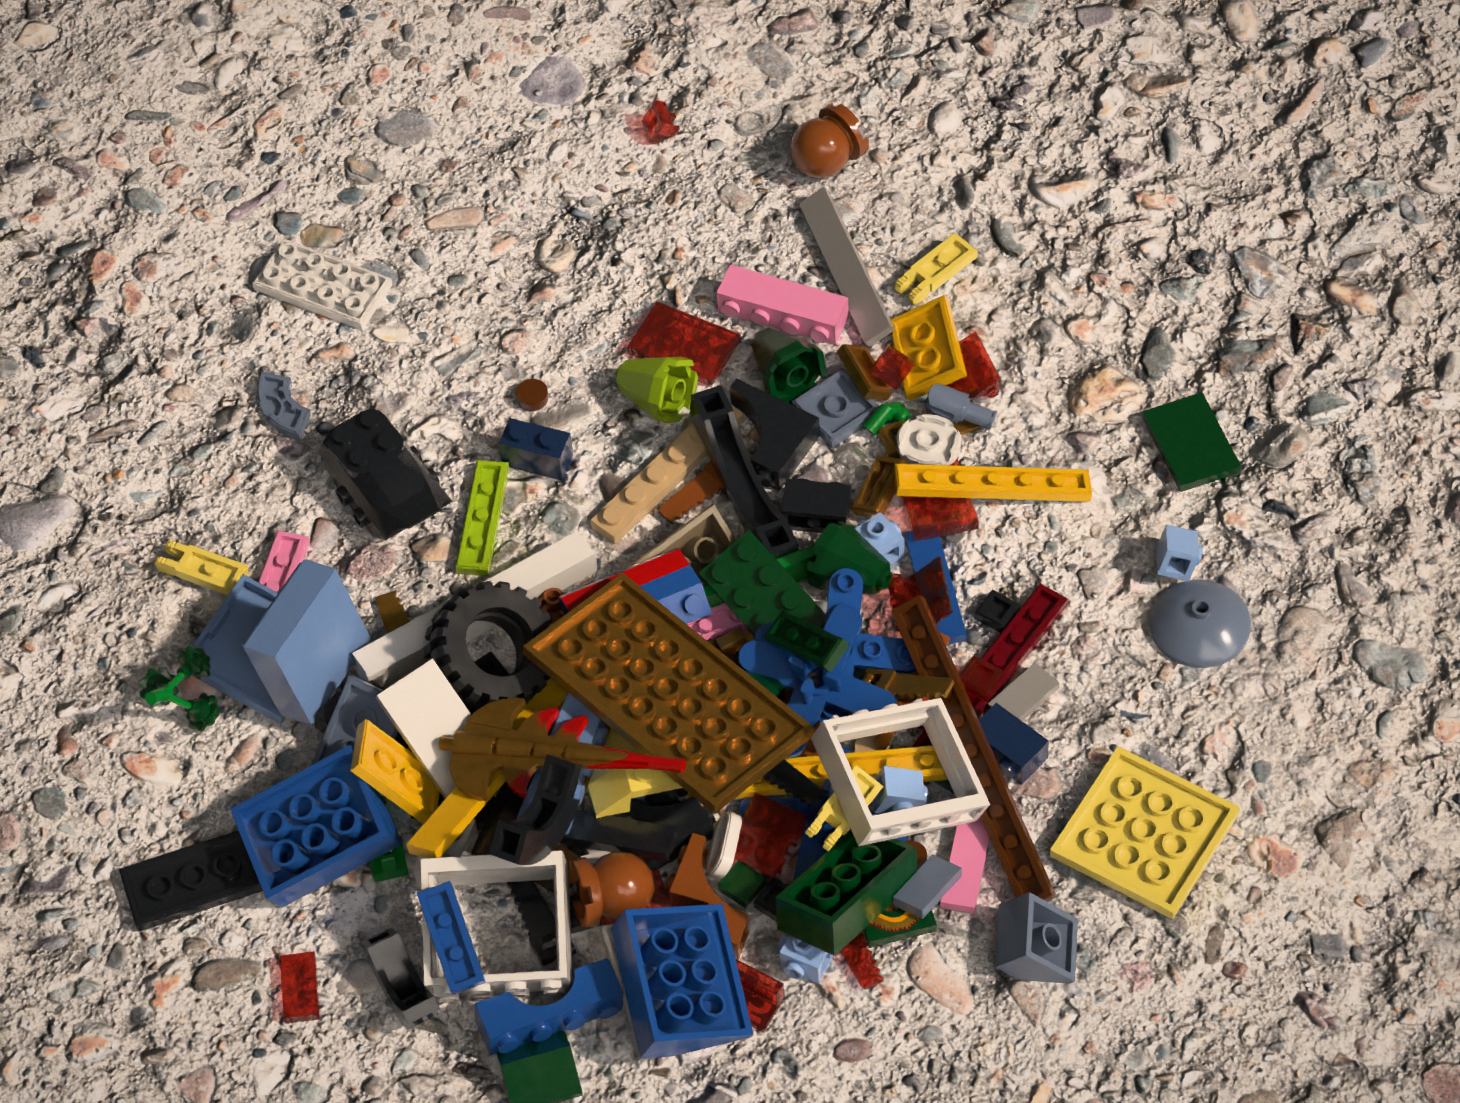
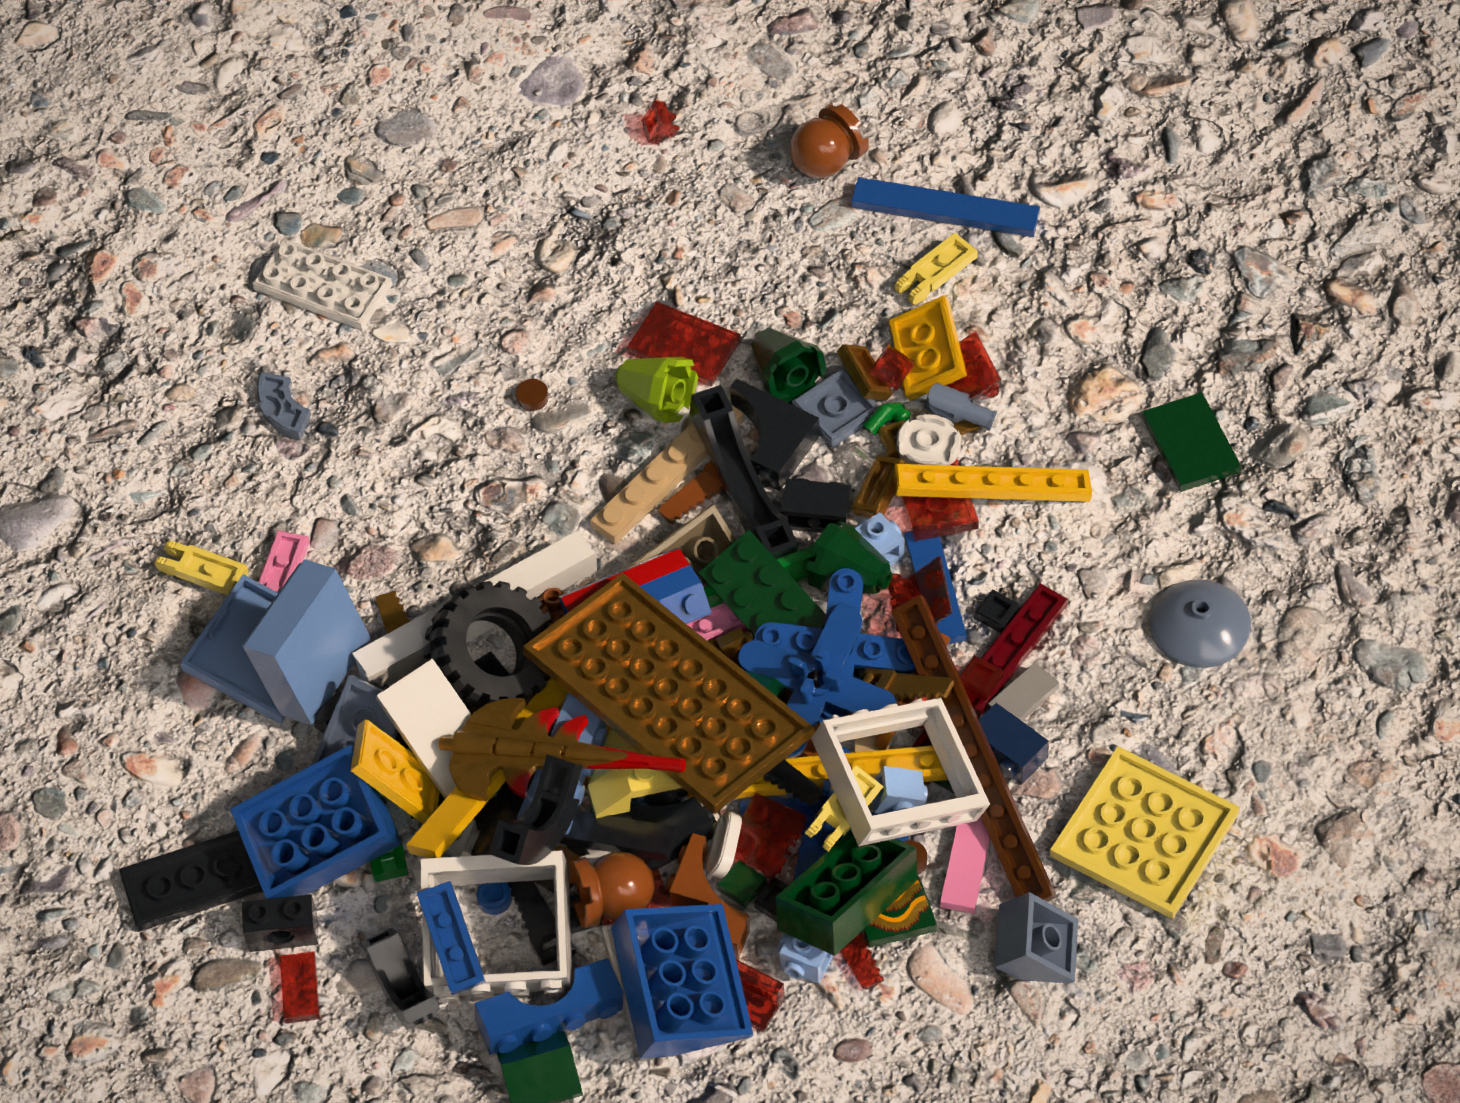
(162, 687): dark green plant -> none
(280, 923): none -> black brick
(380, 475): black slope -> none
(482, 518): lime tile -> none
(494, 897): none -> blue tile
(536, 449): dark blue brick -> none
(782, 304): bright pink brick -> none
(806, 641): dark green tile -> none
(847, 266): light grey tile -> none
(927, 886): sand blue tile -> none
(945, 207): none -> blue tile
(1178, 552): light blue brick -> none

